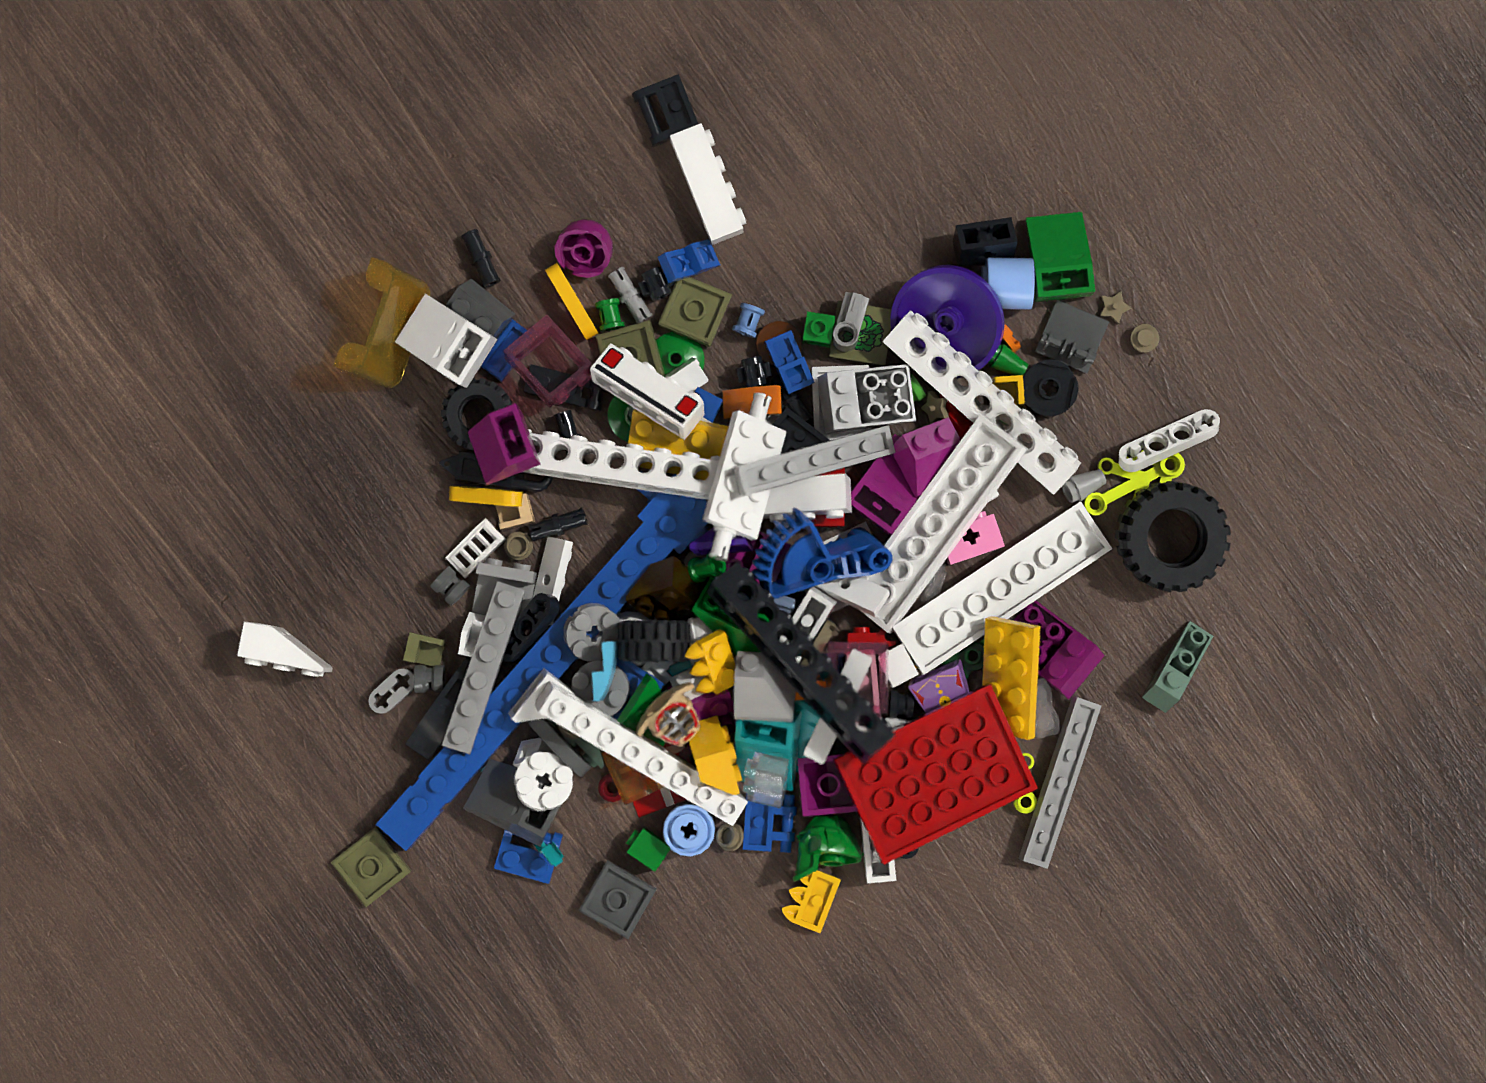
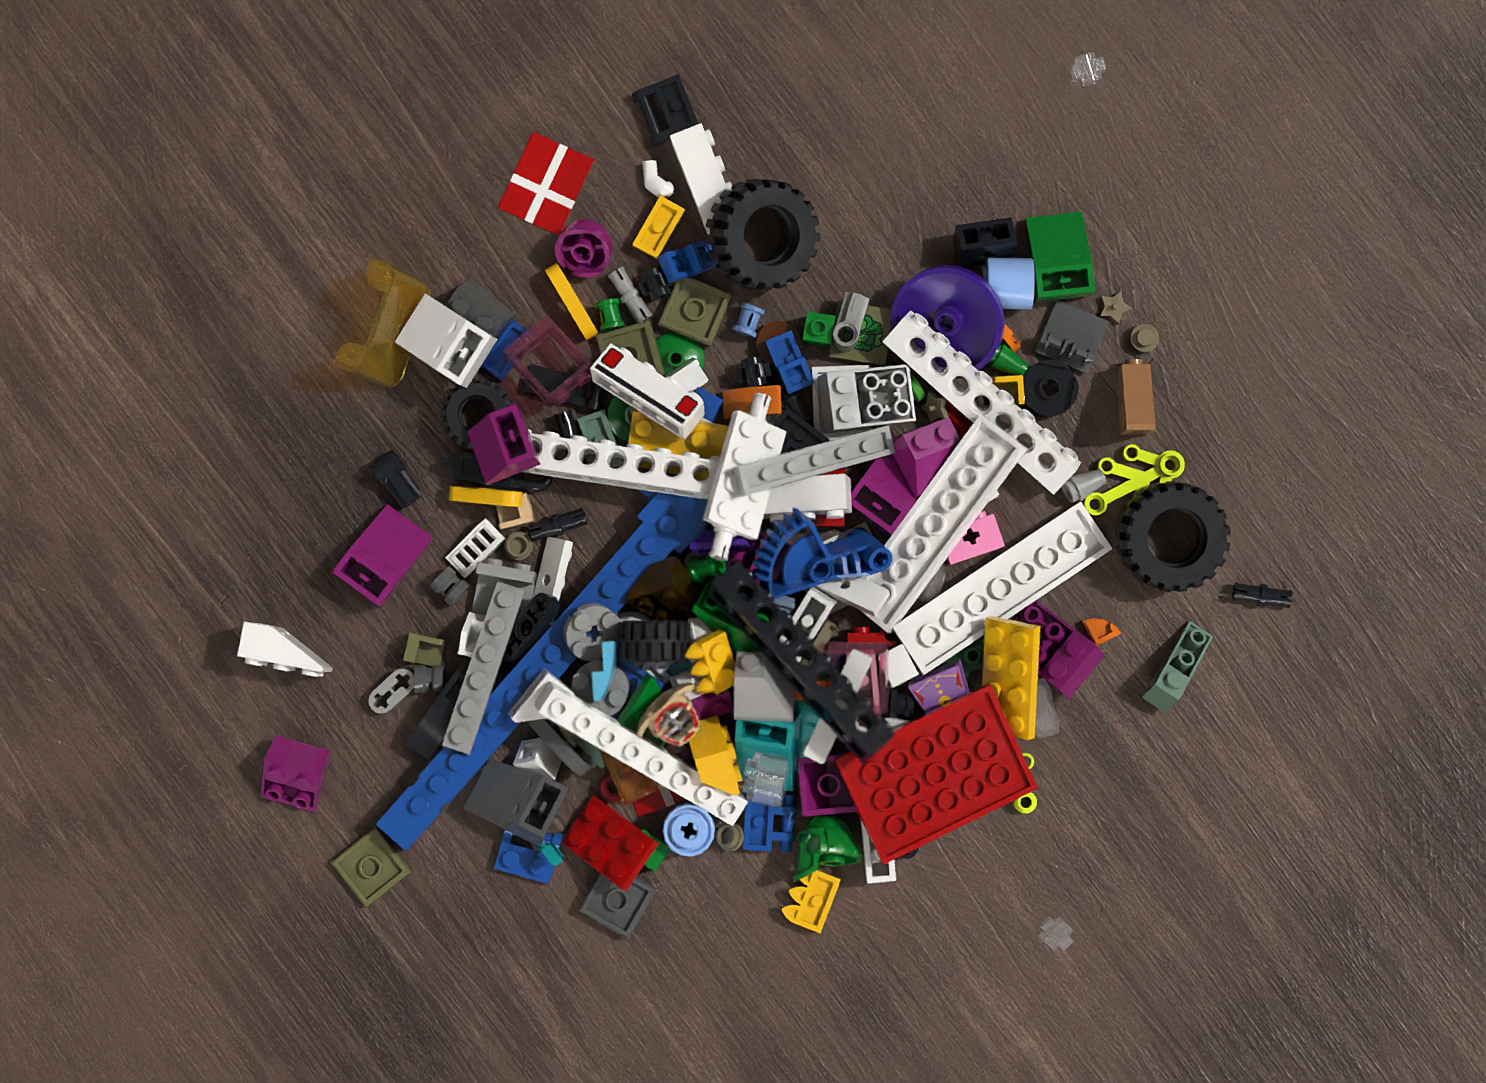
(294, 773): none -> magenta slope
(383, 555): none -> magenta slope
(392, 474): none -> black piece
(480, 258): black pin -> none
(527, 787): white plate -> none
(546, 183): none -> red sticker
(596, 427): none -> sand green plate
(610, 843): none -> red plate
(653, 182): none -> white arm
(658, 227): none -> yellow plate
(796, 239): none -> black tyre
(1056, 933): none -> clear gear
(1059, 782): light grey plate -> none
(1088, 69): none -> clear gear
(1100, 630): none -> orange tile
(1135, 398): none -> medium nougat slope
(1171, 443): white beam -> none
(1262, 595): none -> black pin

